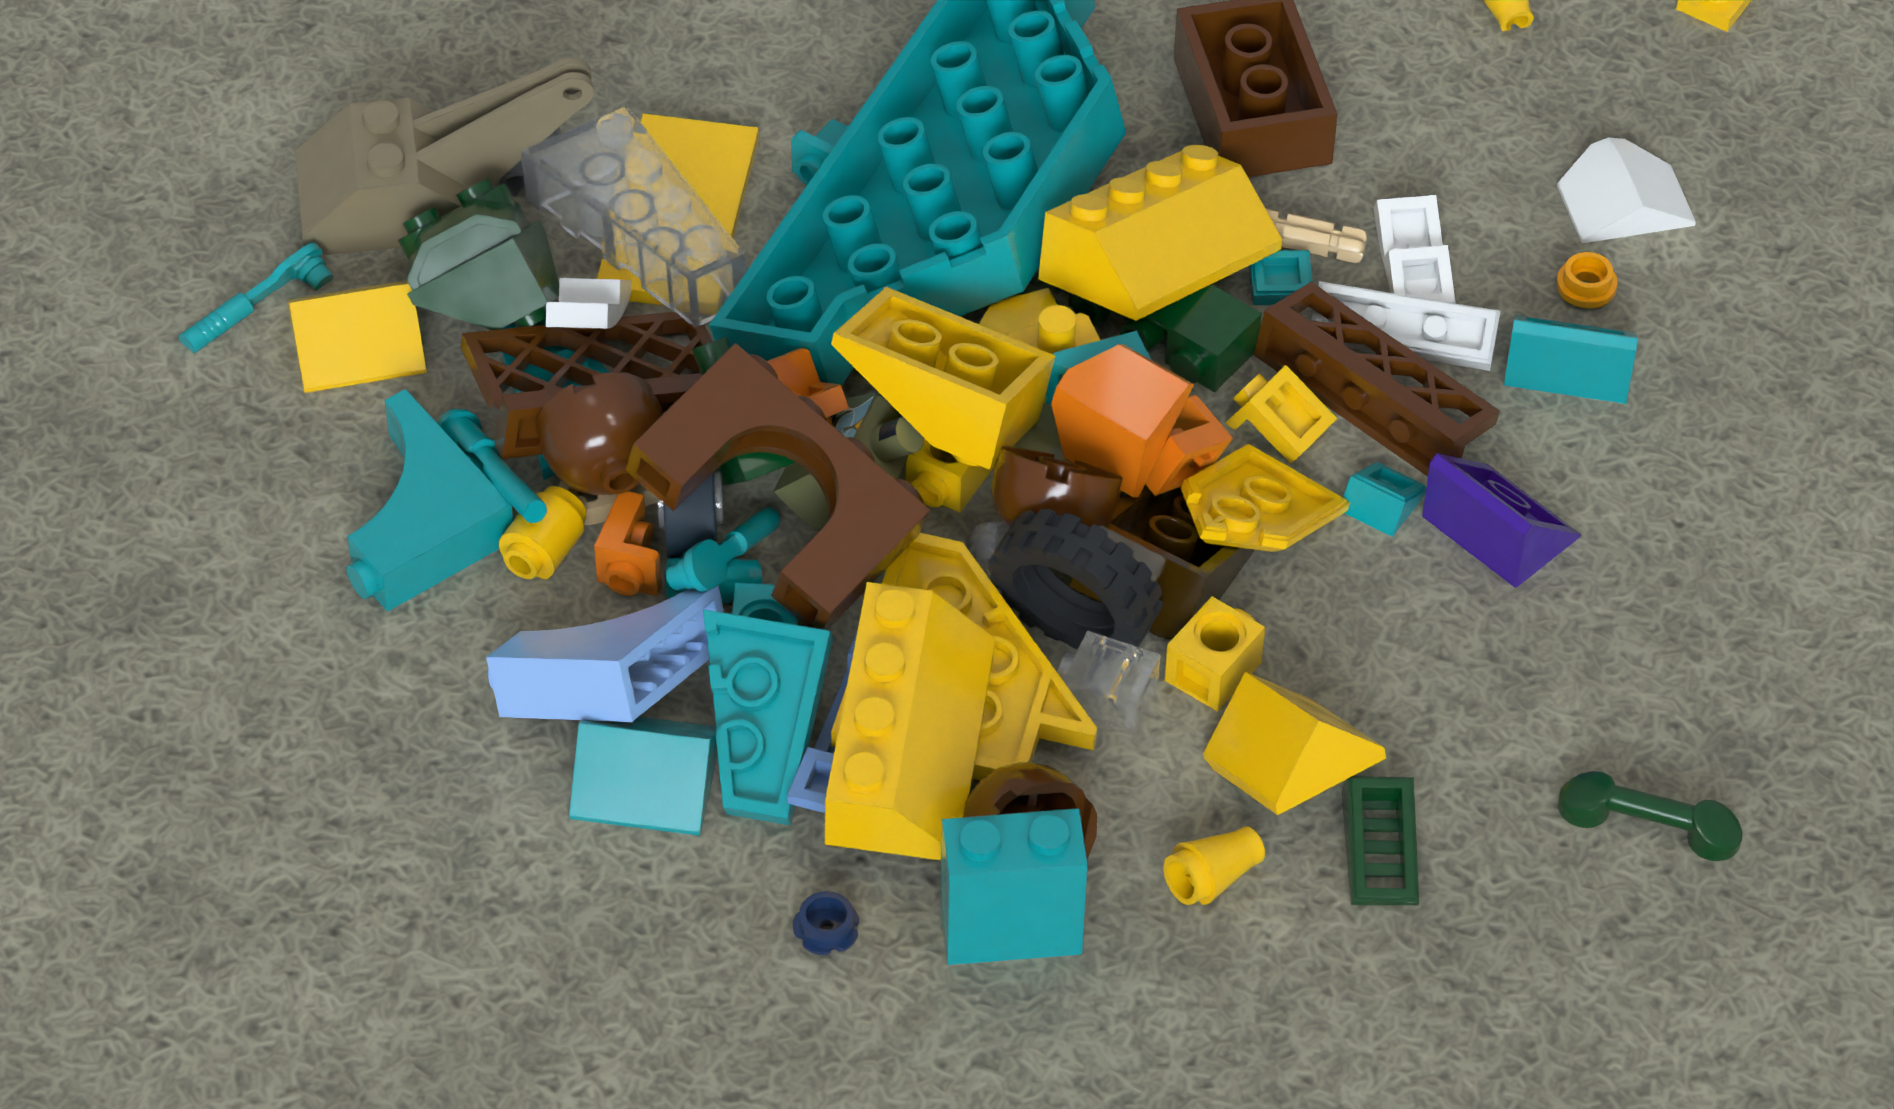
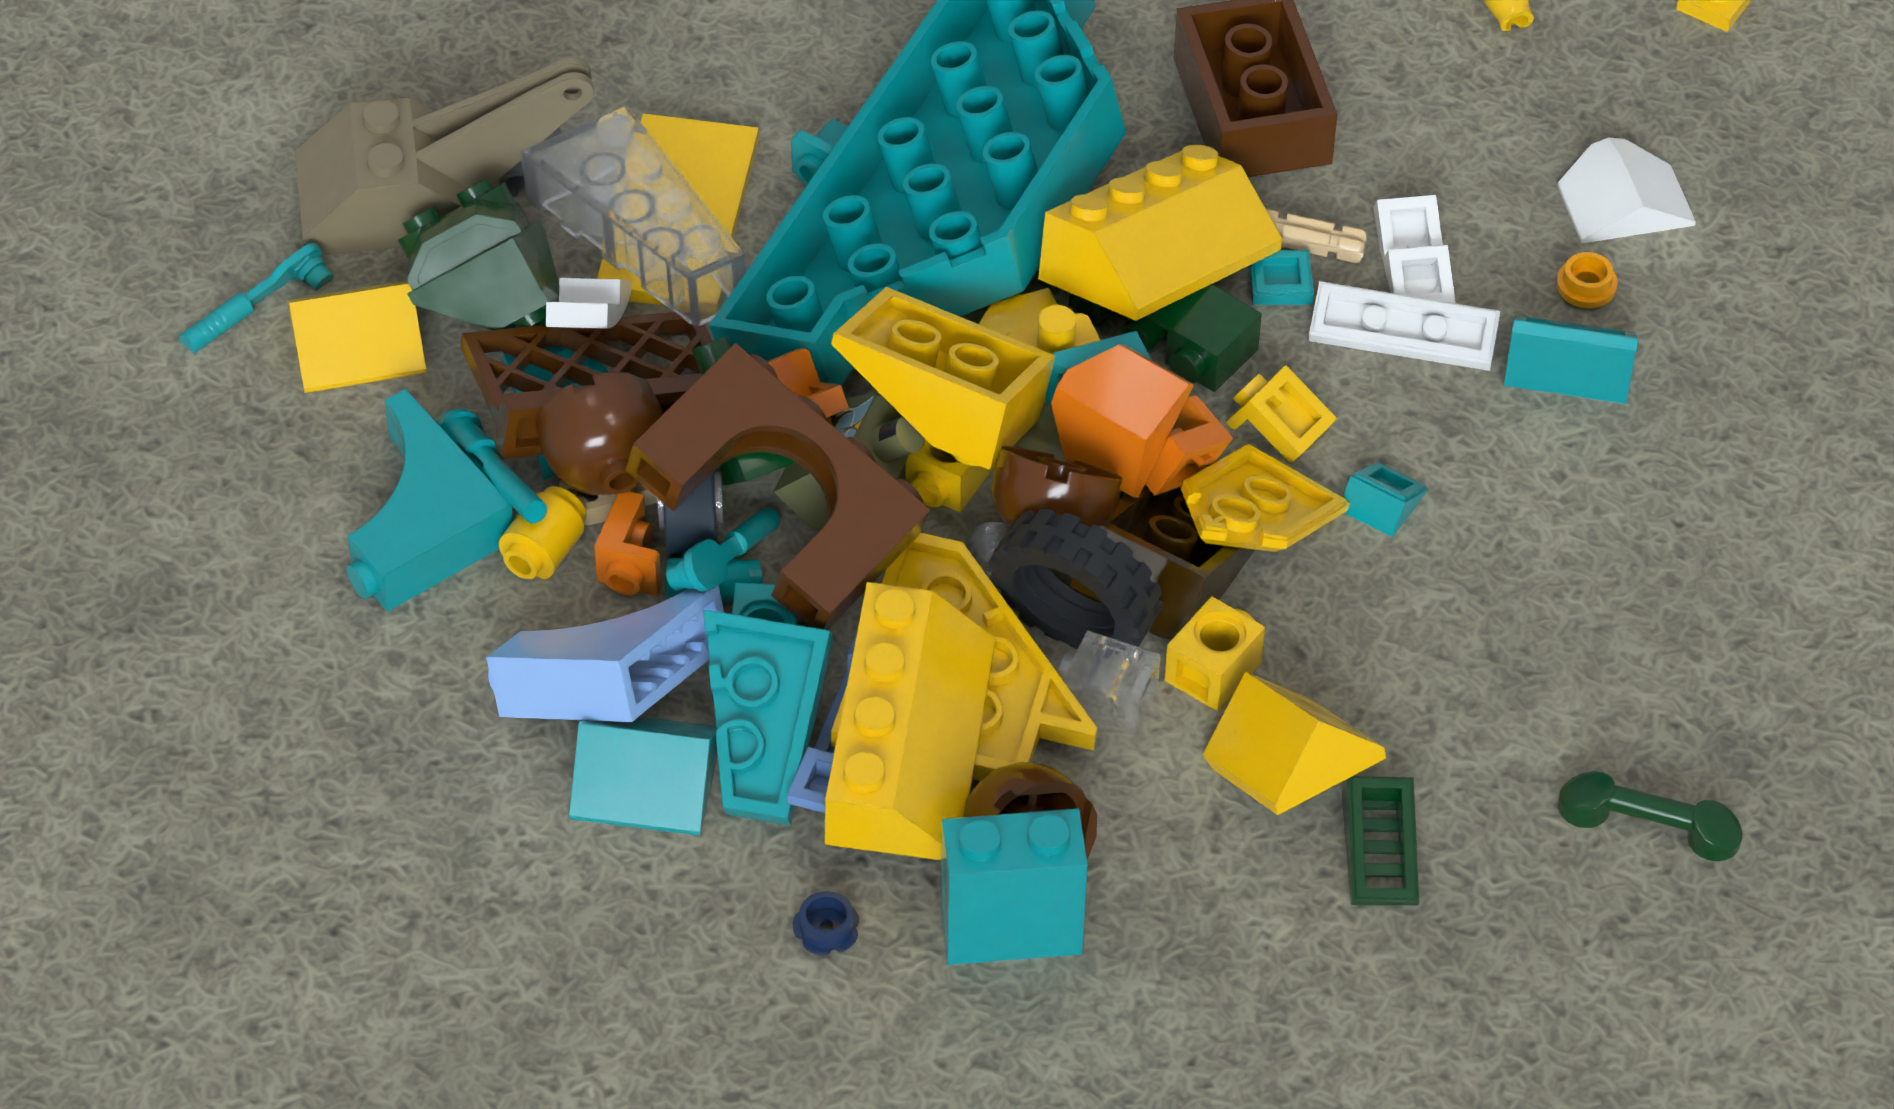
(1211, 864): yellow cone -> none
(1362, 384): reddish brown fence -> none
(1493, 518): dark purple slope -> none

